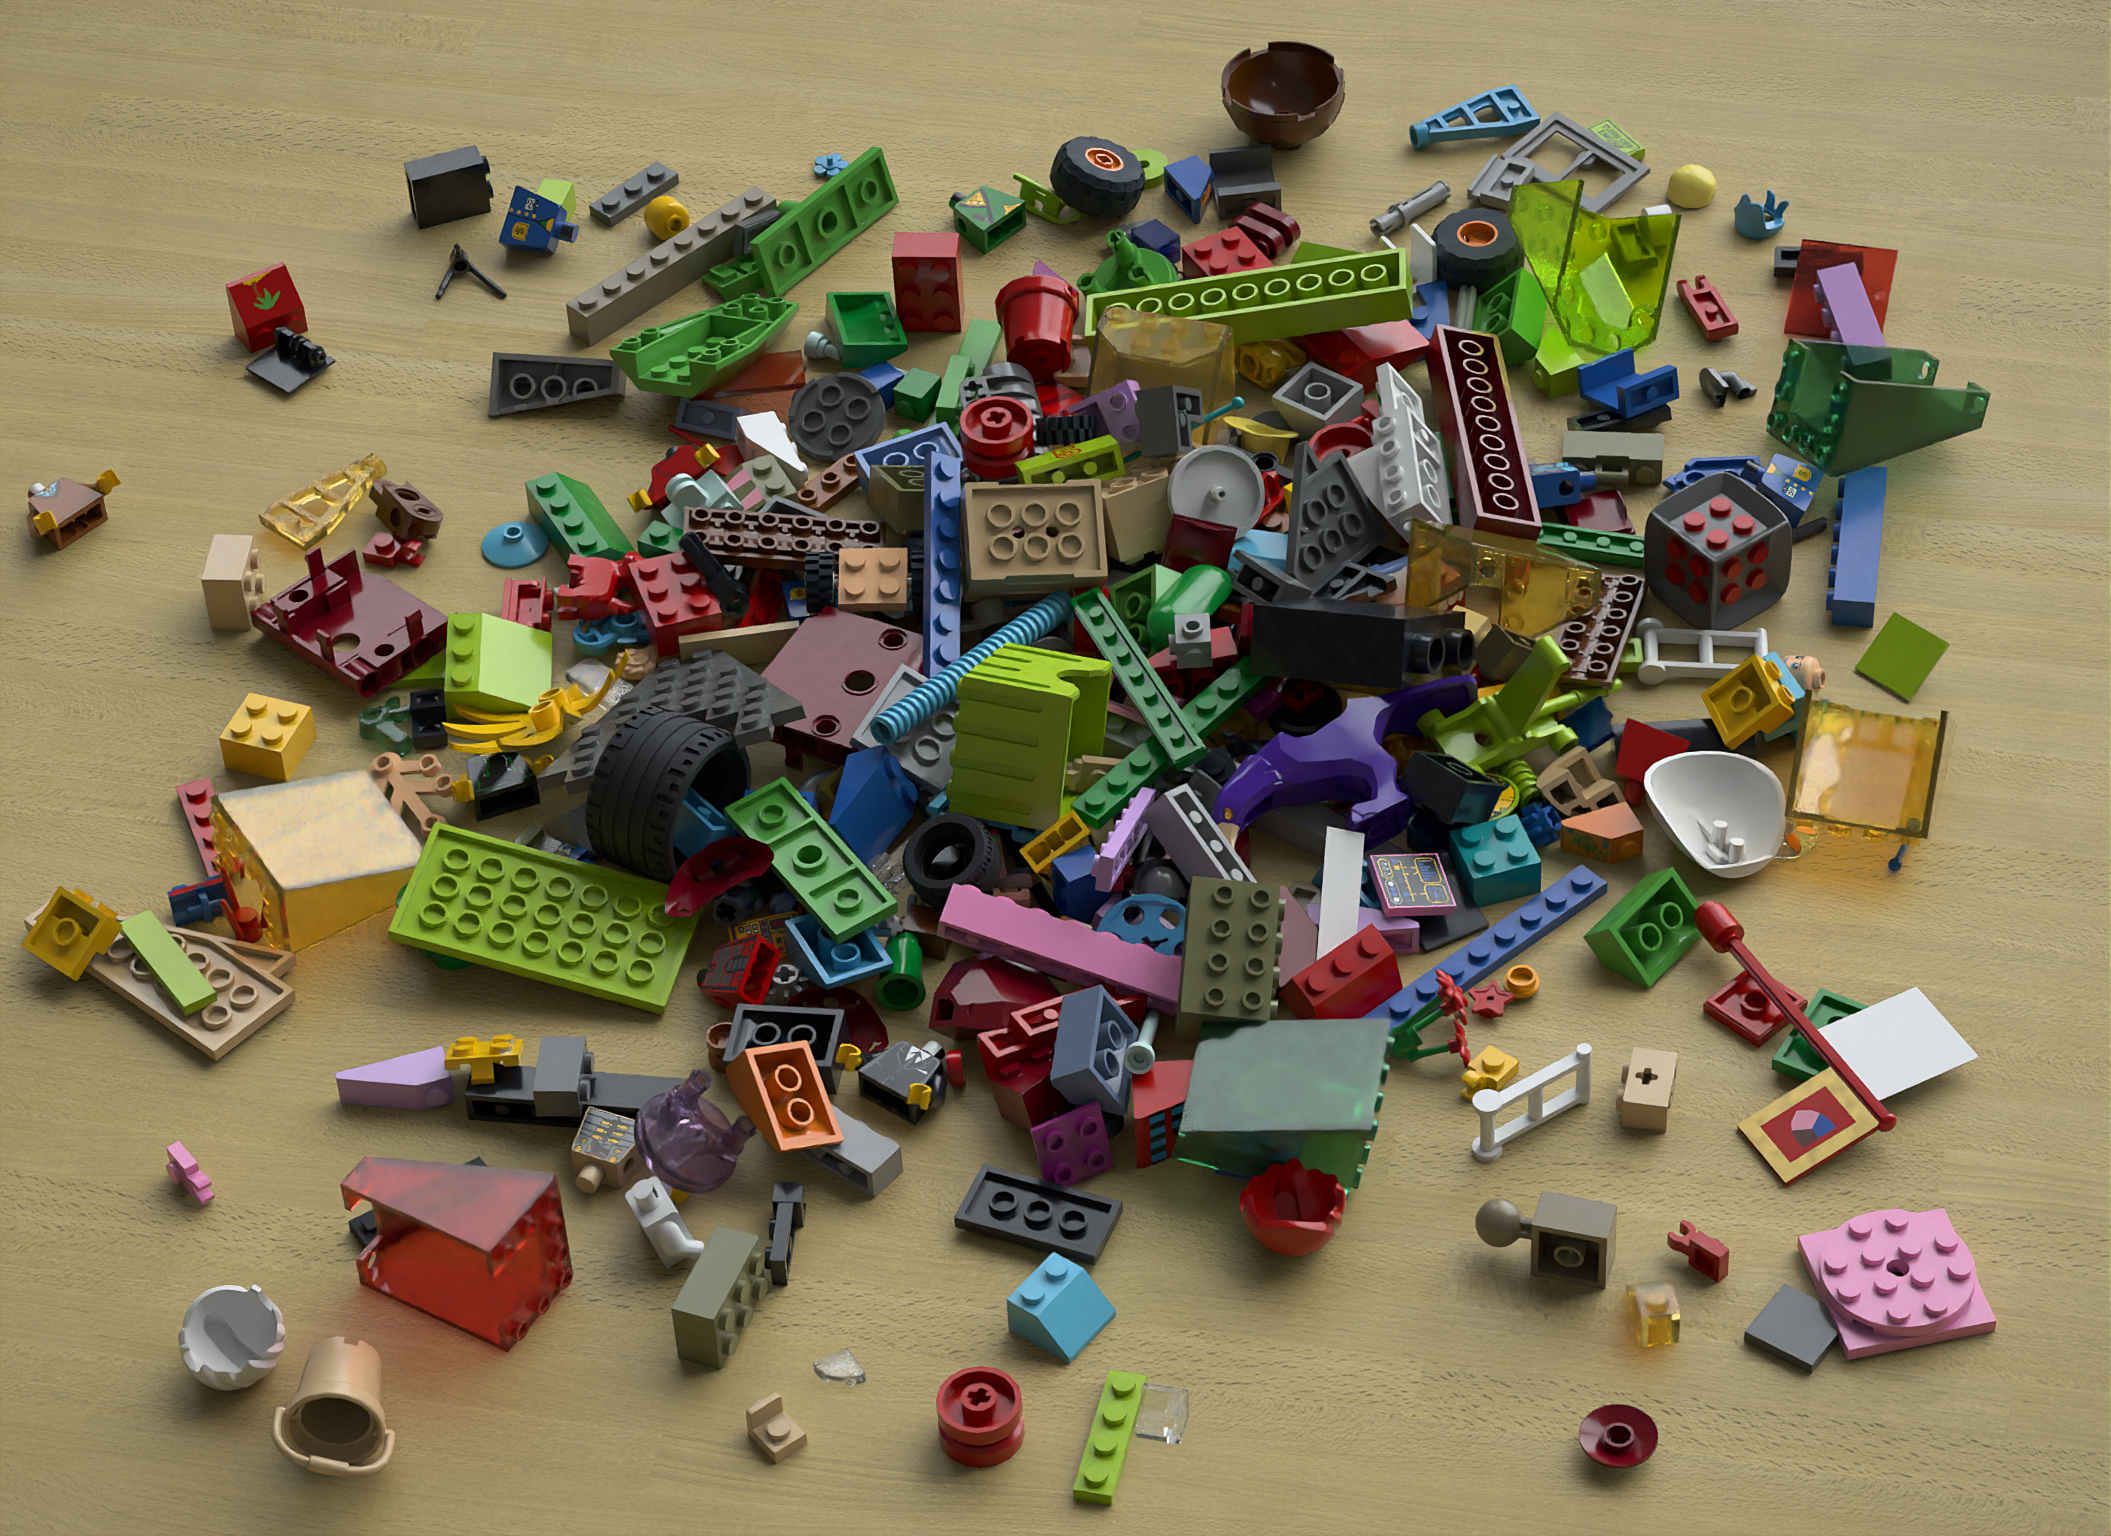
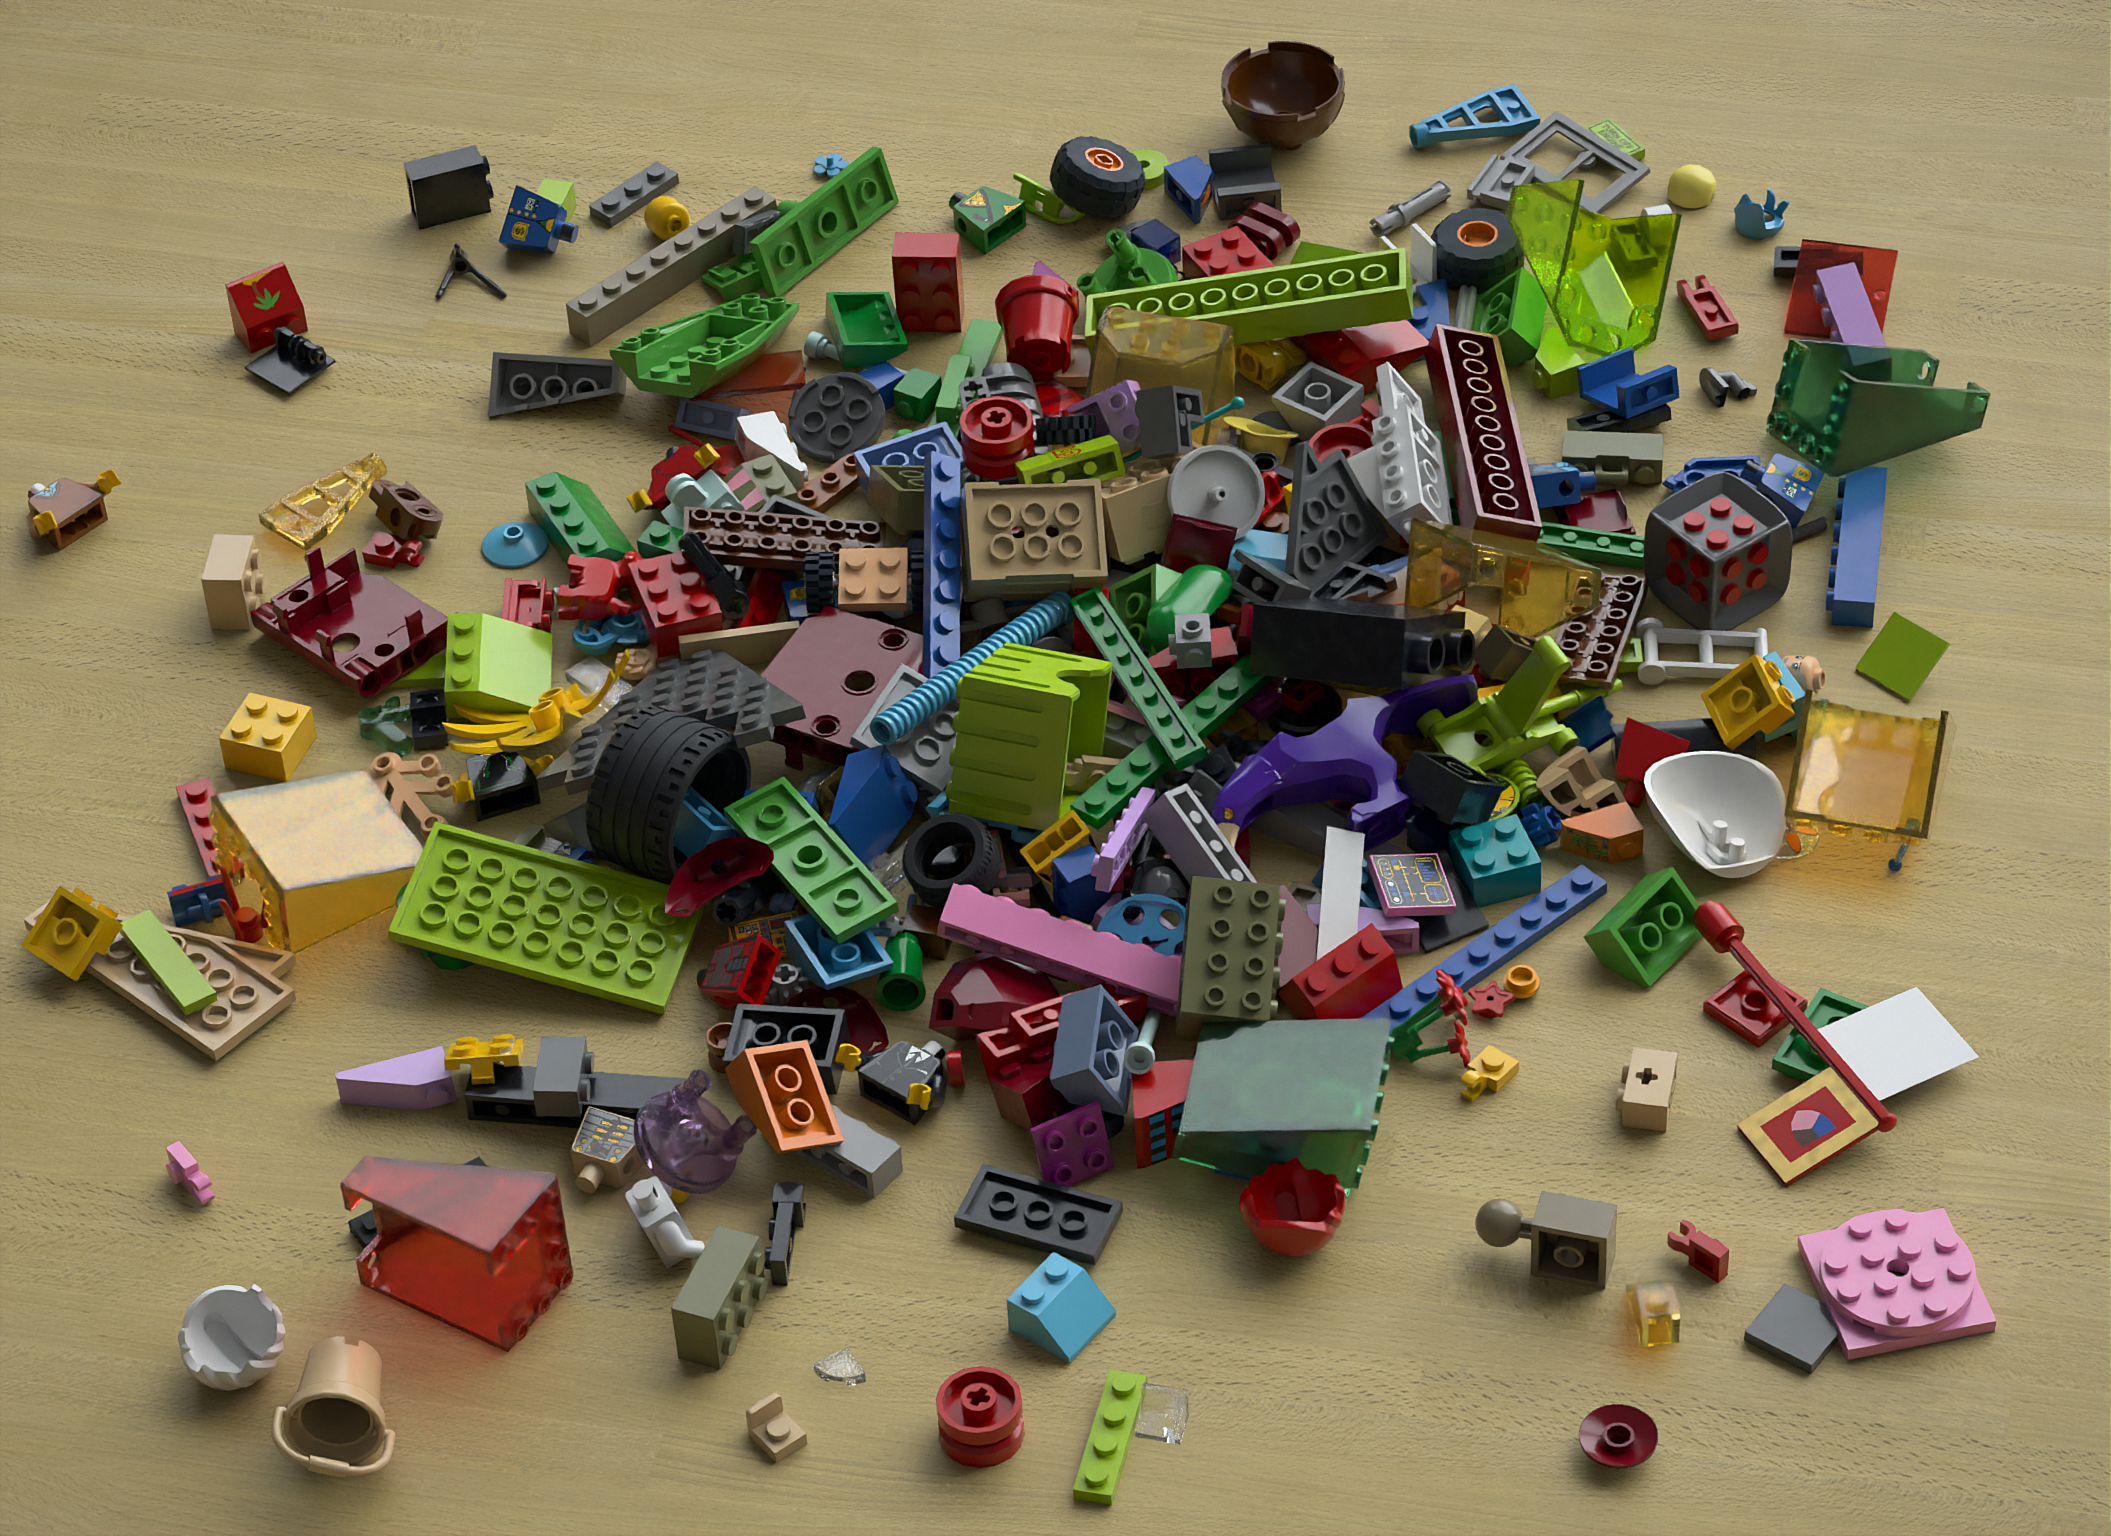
(1490, 1102): white piece -> none

